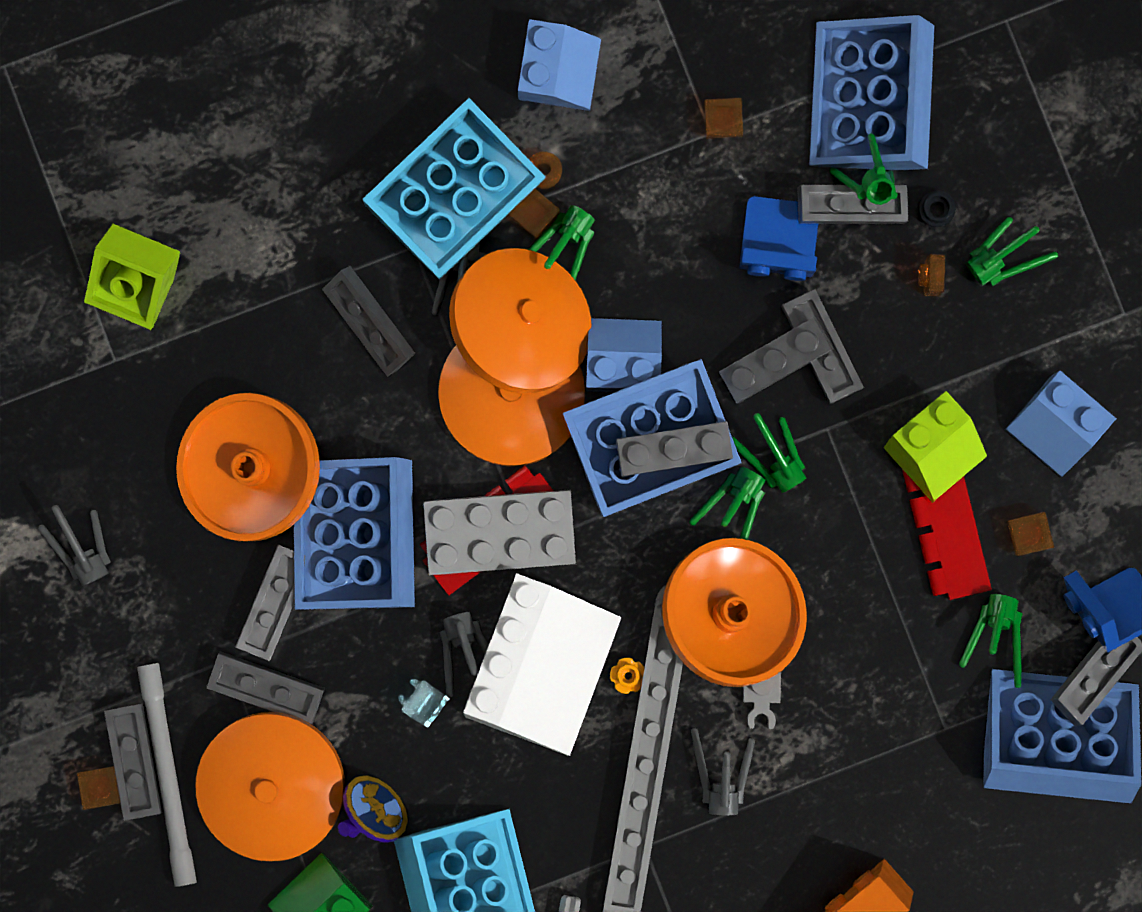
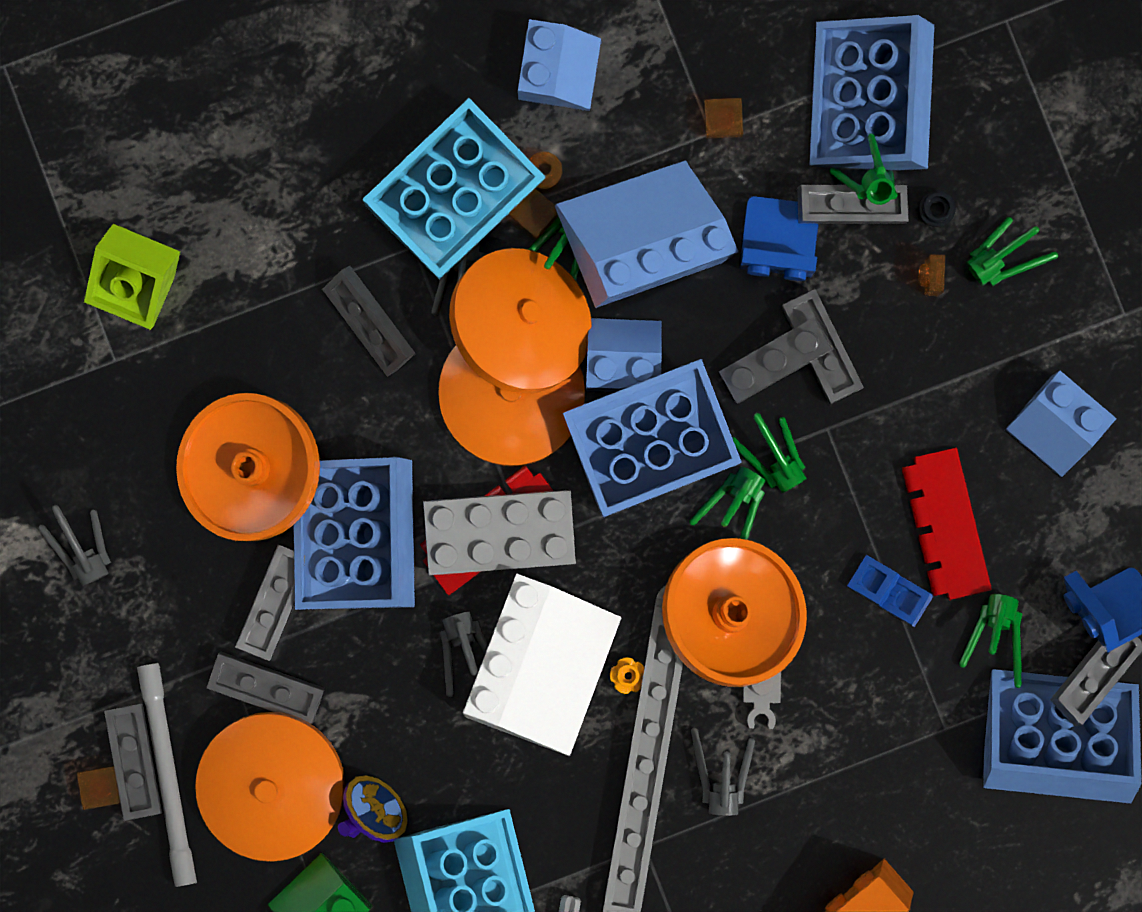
(424, 702): clear light blue tile -> none
(645, 232): none -> medium blue slope
(674, 448): flat silver plate -> none
(890, 591): none -> blue slope
(937, 446): lime slope -> none
(1030, 534): clear orange plate -> none

